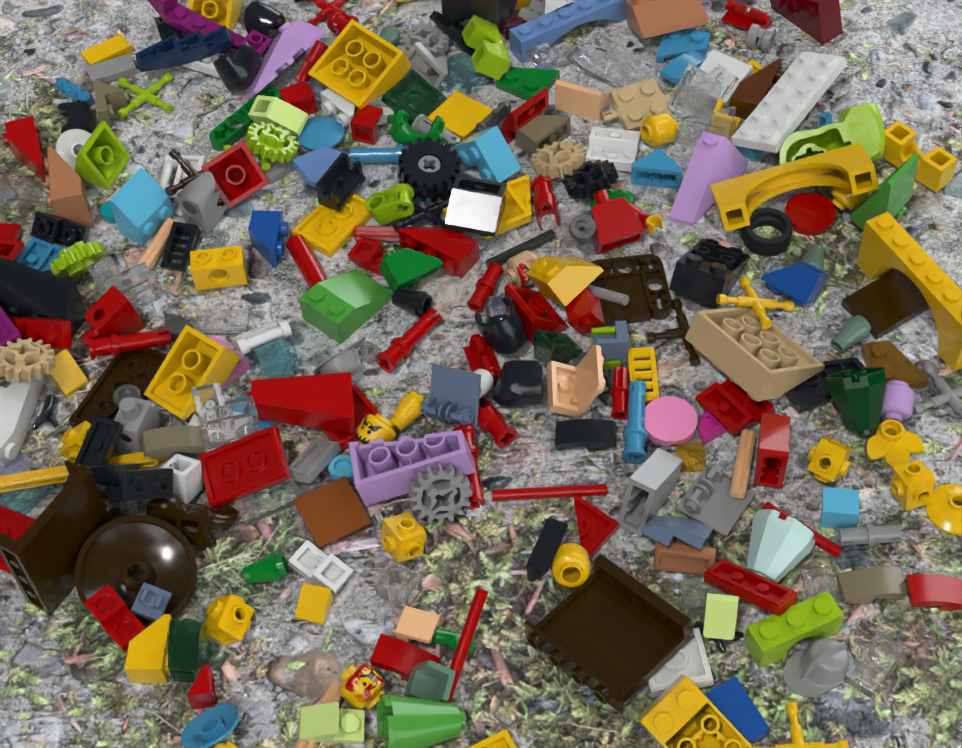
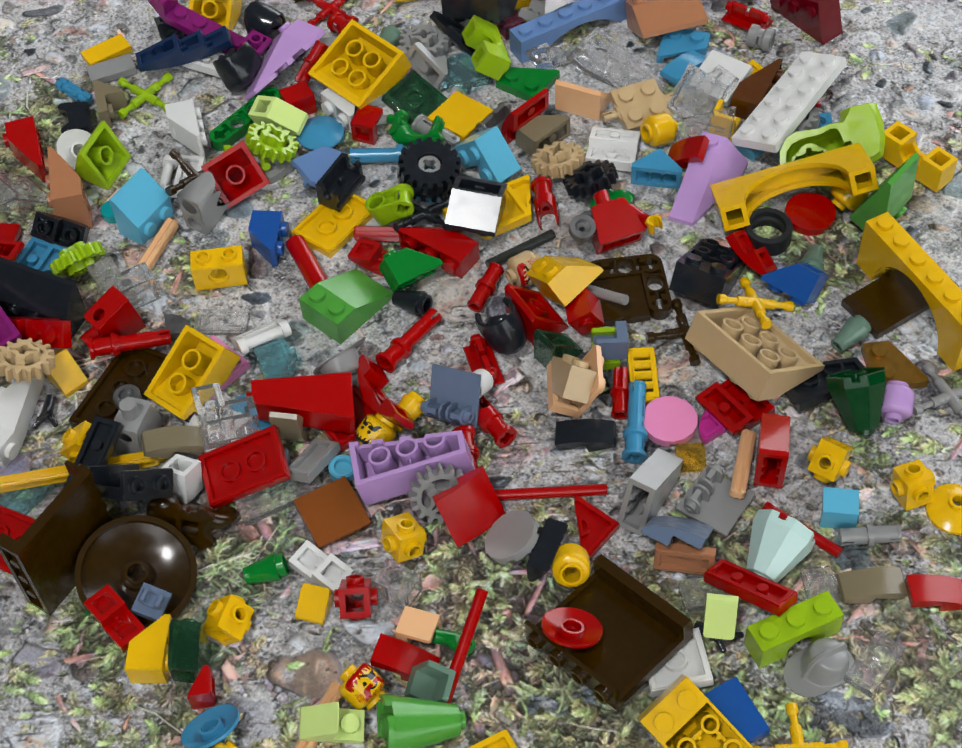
(180, 229): black slope -> none
(187, 125): none -> white slope
(289, 426): none -> dark tan slope
(356, 607): none -> red brick
(371, 381): none -> red slope
(469, 506): none -> red slope
(512, 536): none -> light grey tile
(519, 384): black piece -> none
(571, 627): none -> red dish
(572, 378): none -> tan slope
(689, 150): none -> red slope
(756, 259): none -> red slope
(892, 448): yellow plate -> none

